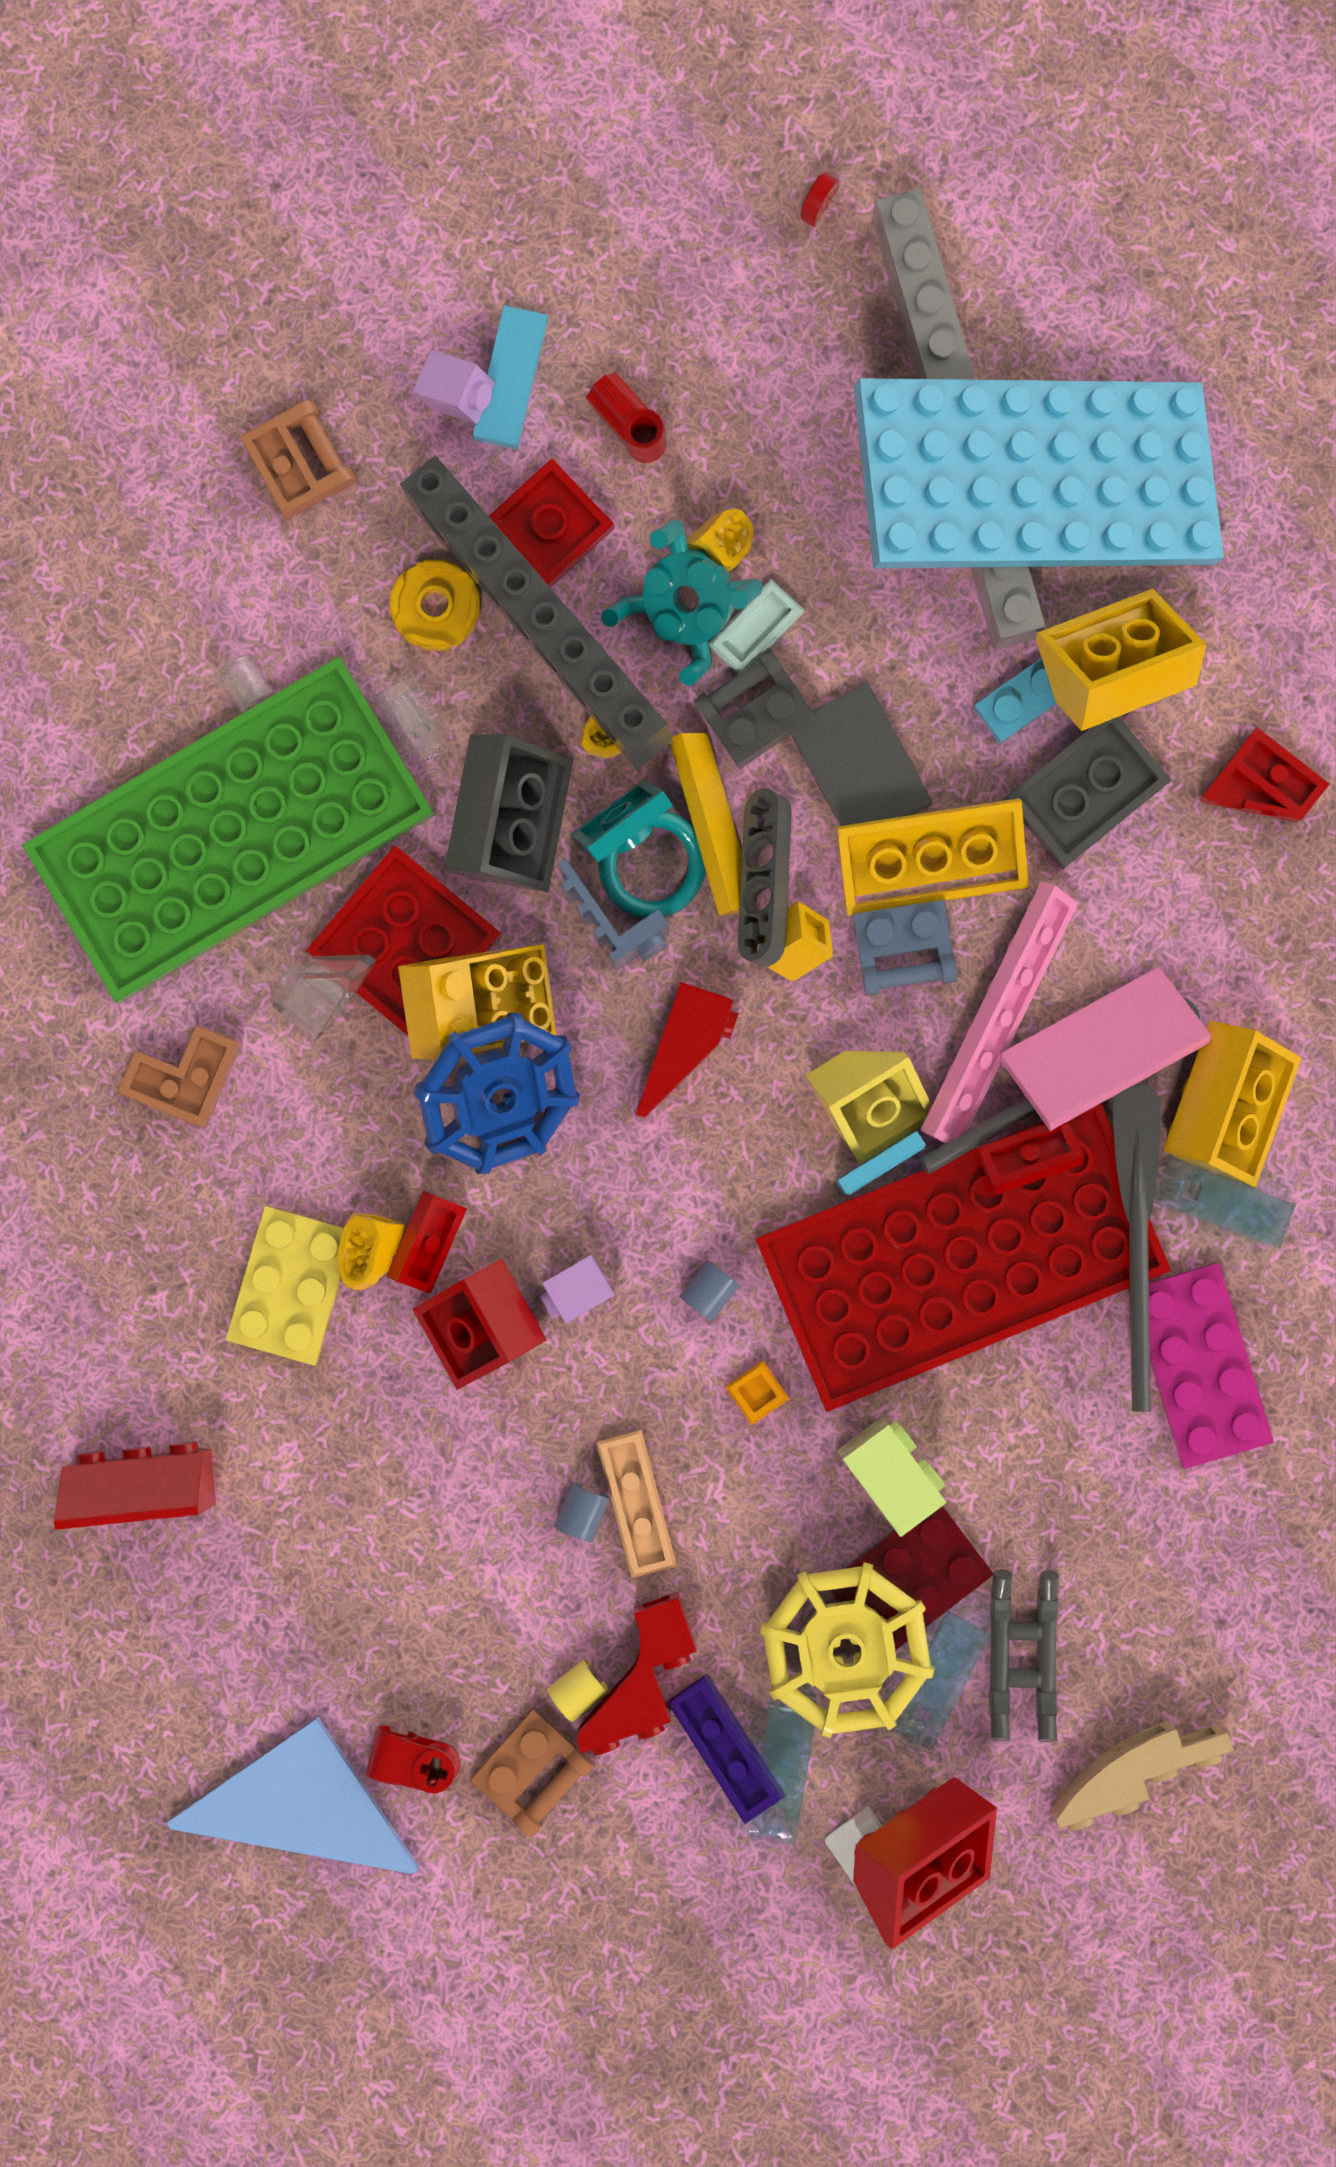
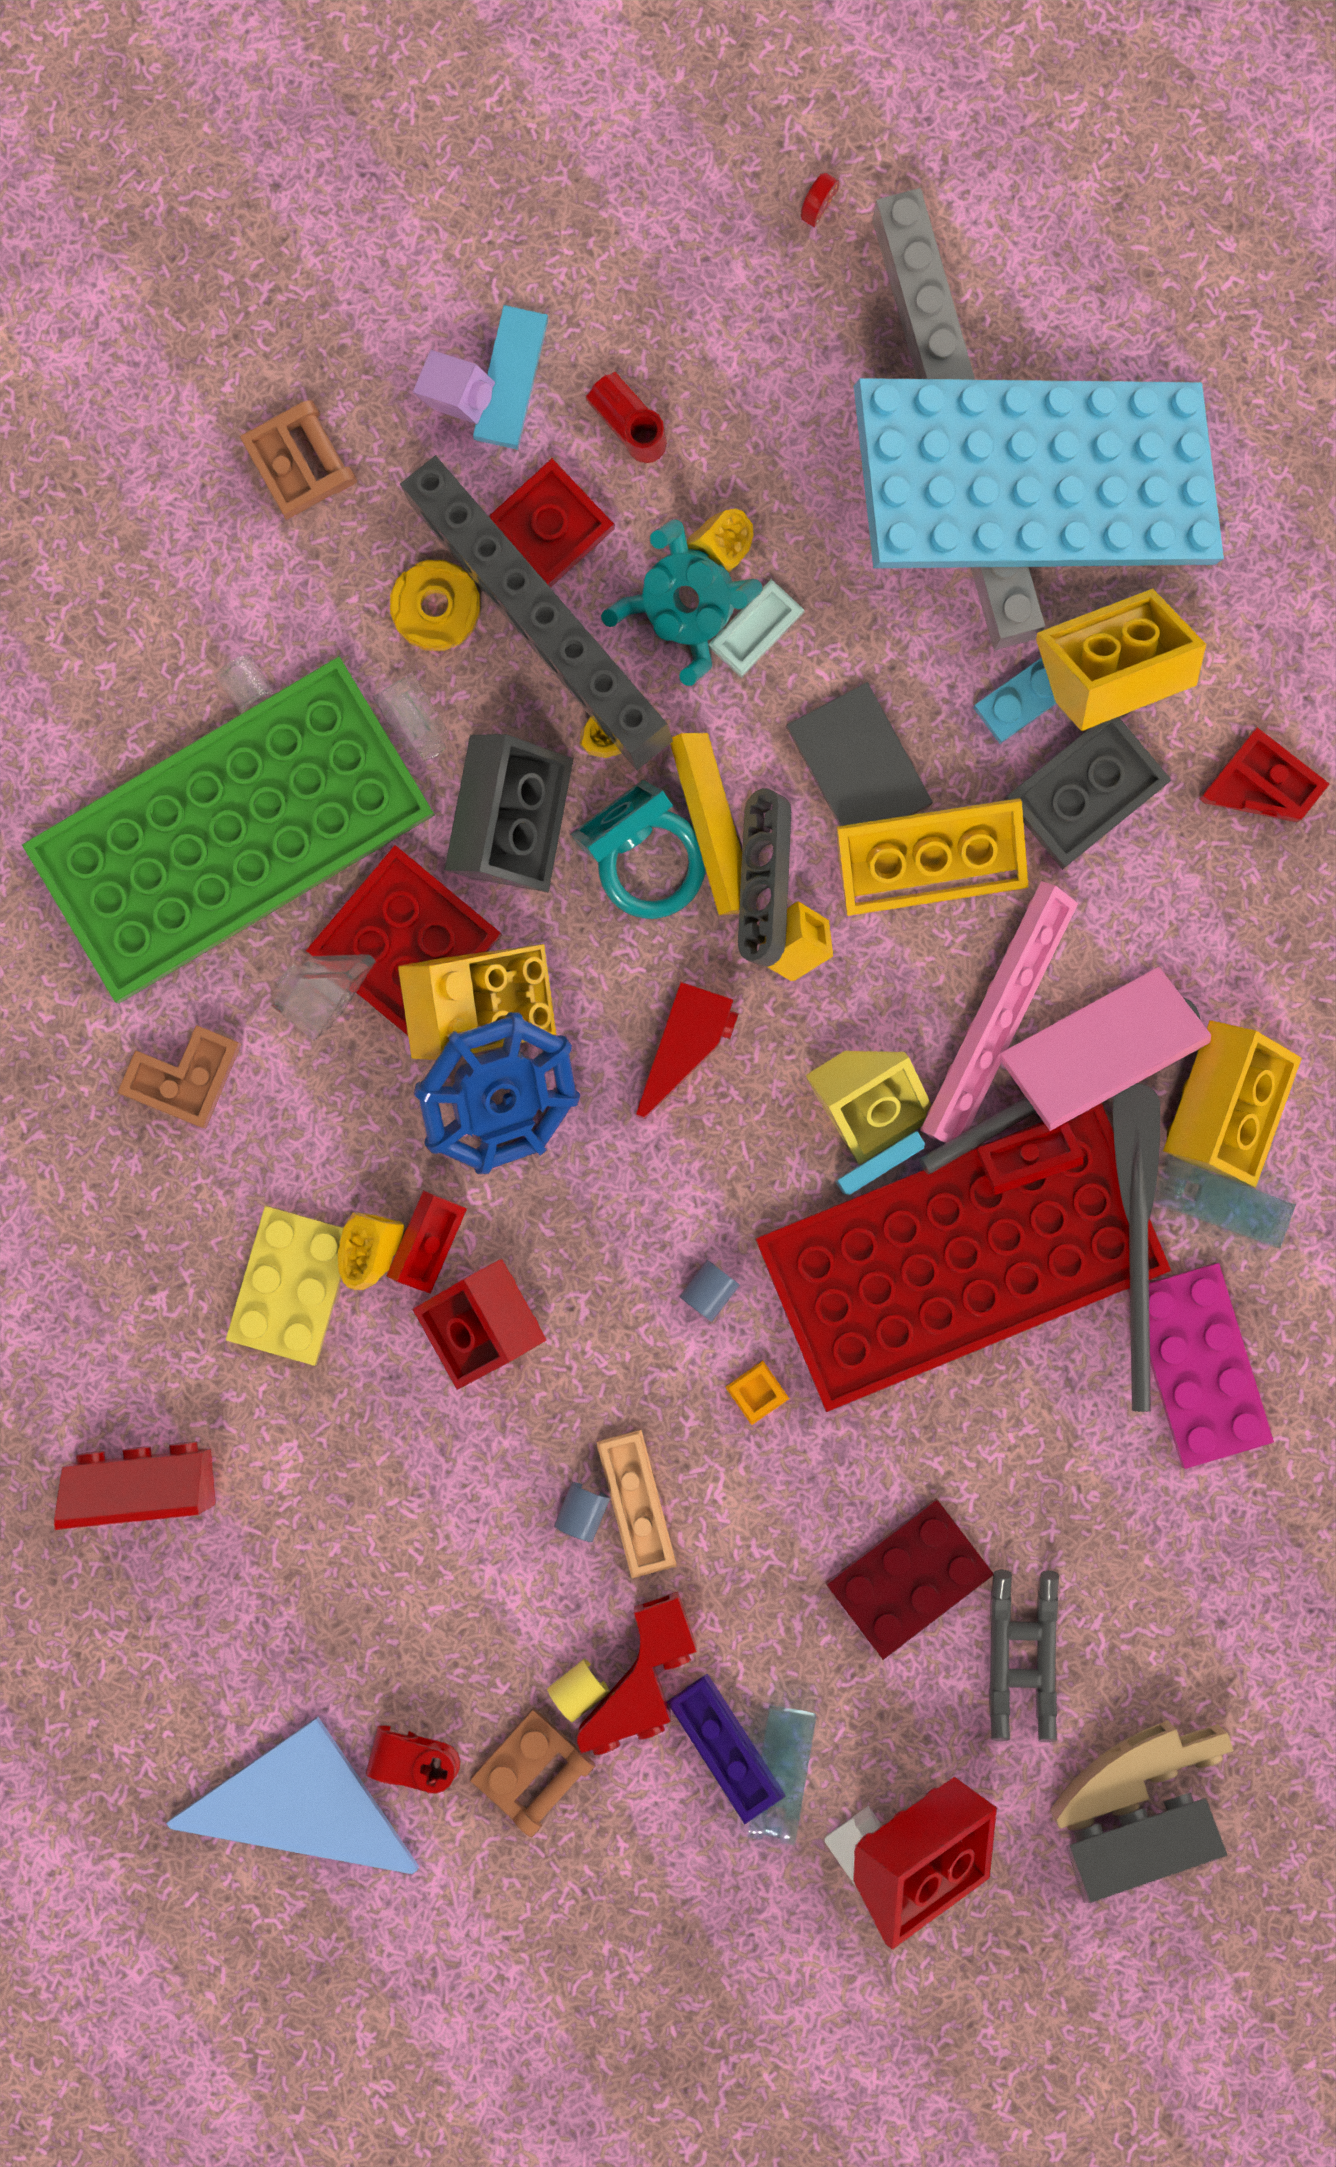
(576, 1290): lavender brick -> none
(642, 940): sand blue plate -> none
(761, 721): dark grey plate -> none
(869, 1667): light yellow plate -> none
(891, 1476): yellowish green brick -> none
(902, 932): sand blue plate -> none
(954, 1655): clear light blue plate -> none
(1145, 1848): none -> dark grey slope

